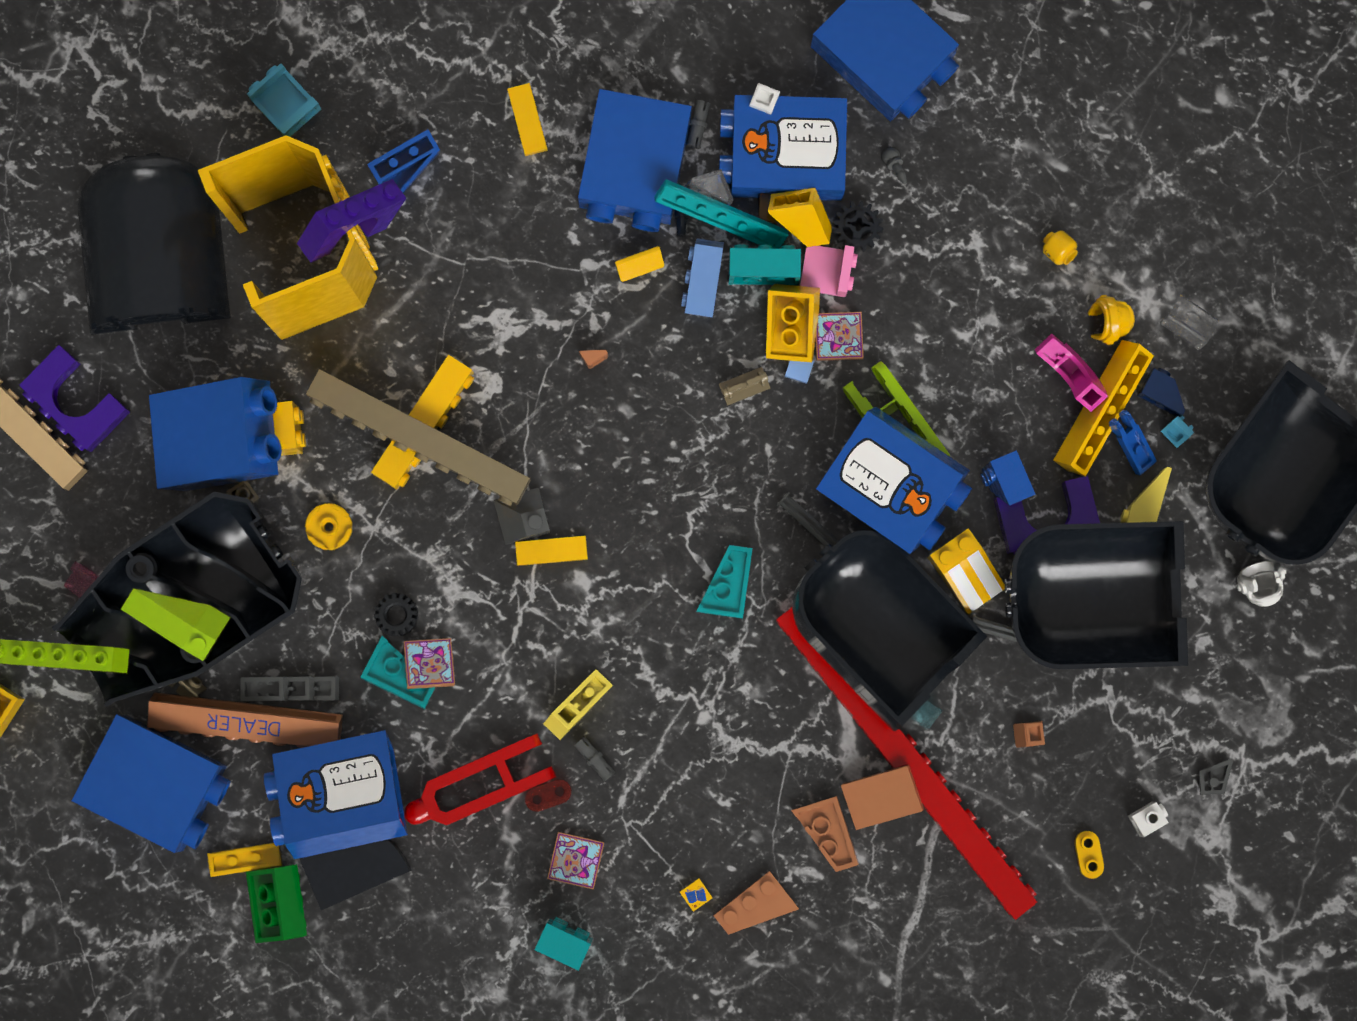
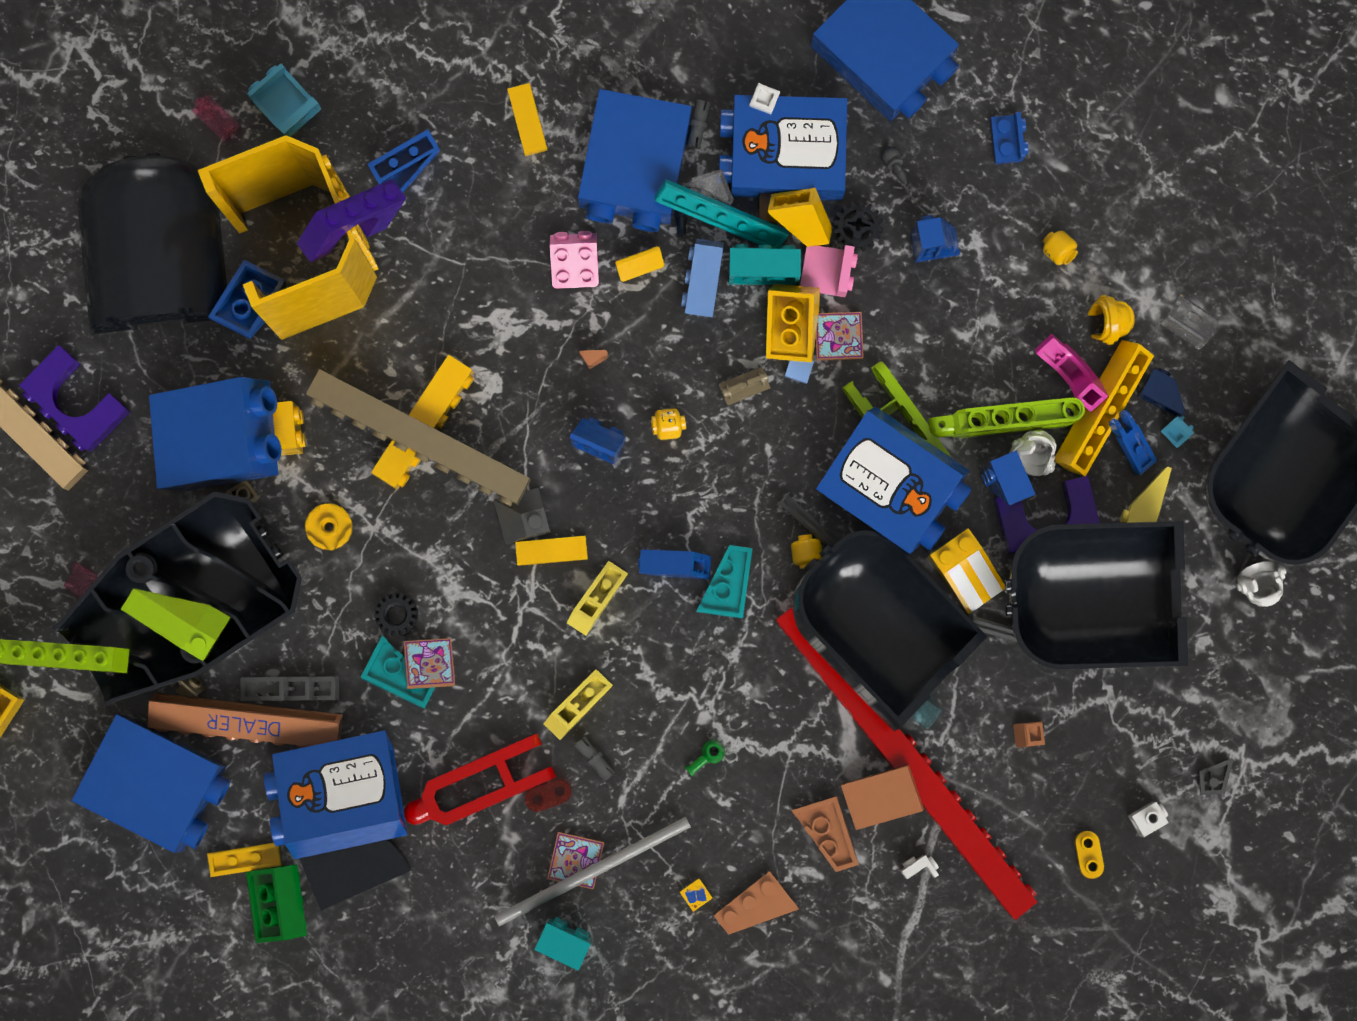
(215, 117): none -> clear pink hinge
(234, 308): none -> blue slope
(574, 259): none -> bright pink bracket
(592, 871): none -> light grey piece
(596, 598): none -> light yellow slope
(598, 440): none -> blue slope
(668, 424): none -> yellow head
(675, 564): none -> blue slope
(706, 757): none -> green bar
(805, 550): none -> yellow head
(914, 865): none -> white bracket
(933, 239): none -> blue wedge
(1008, 138): none -> blue bracket
(1036, 452): none -> white helmet
(1039, 416): none -> lime piece

